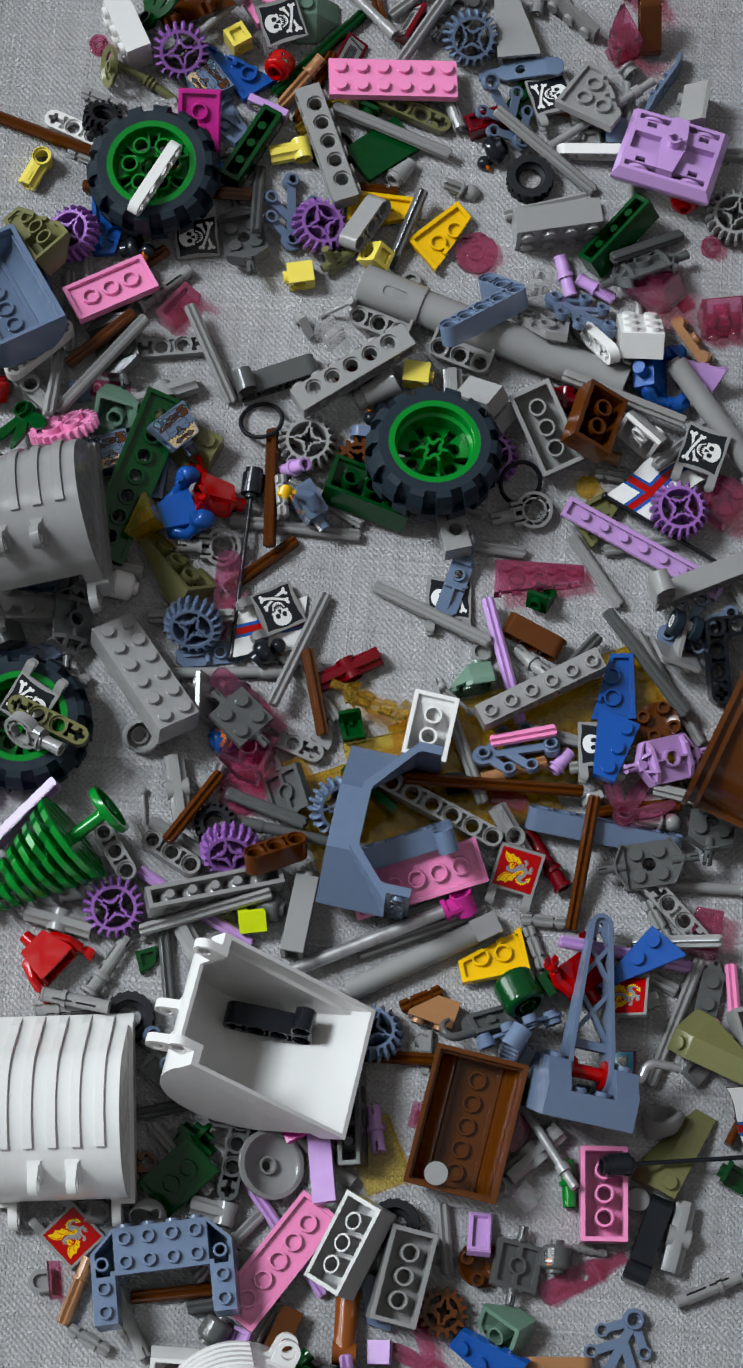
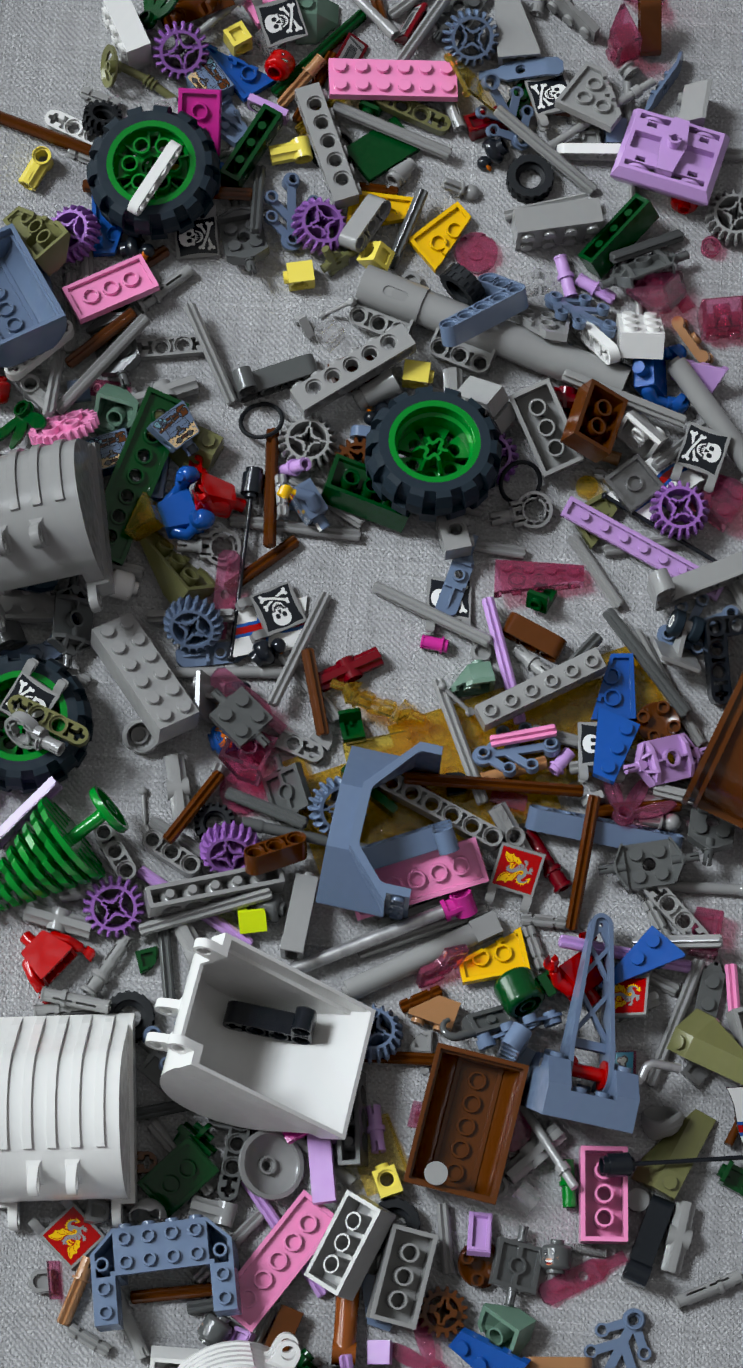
(94, 41): clear pink bush -> none
(172, 313): clear pink panel -> none
(387, 1192): none -> light yellow brick
(431, 721): white slope -> none
(434, 643): none -> dark pink pin
(434, 972): none -> clear pink tile
(462, 284): none -> black tyre
(468, 80): none -> clear yellow piece
(633, 483): none -> flat silver tile

